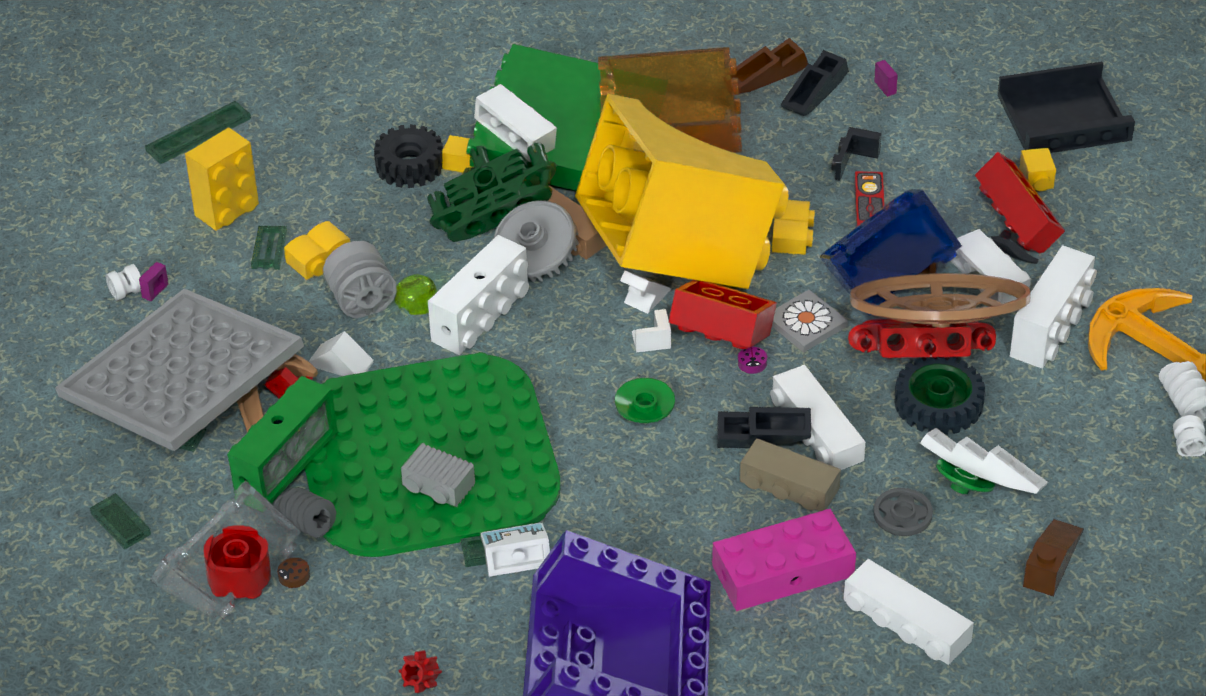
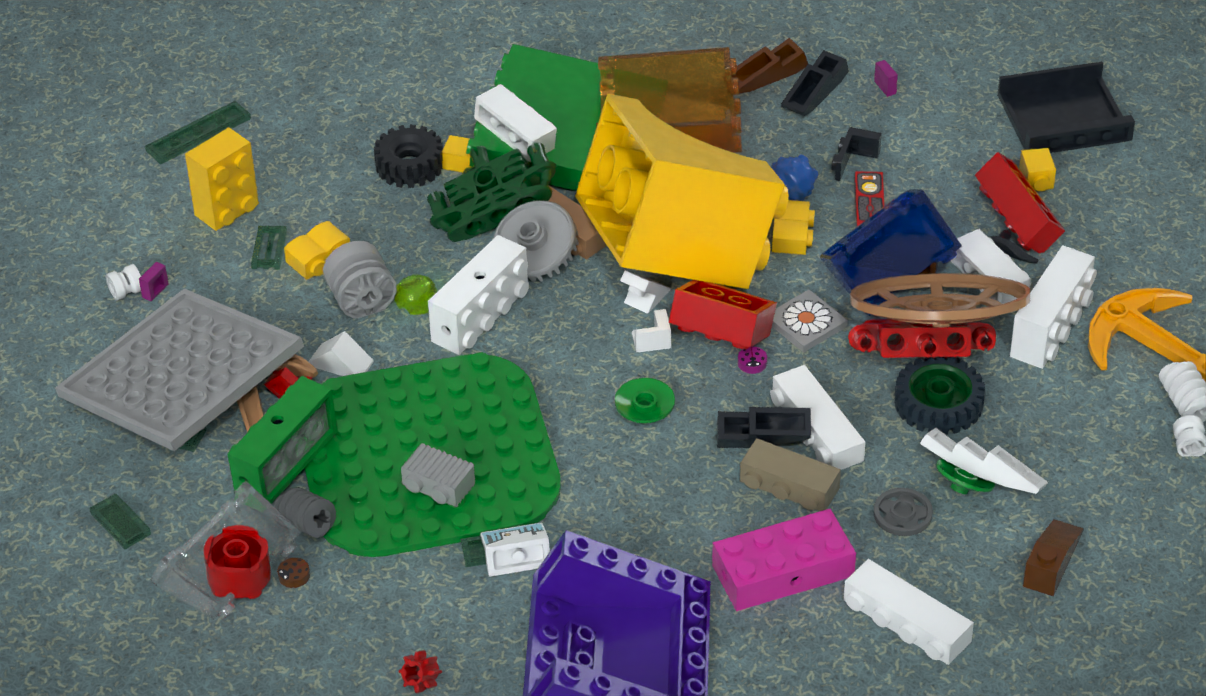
(796, 175): none -> blue animal

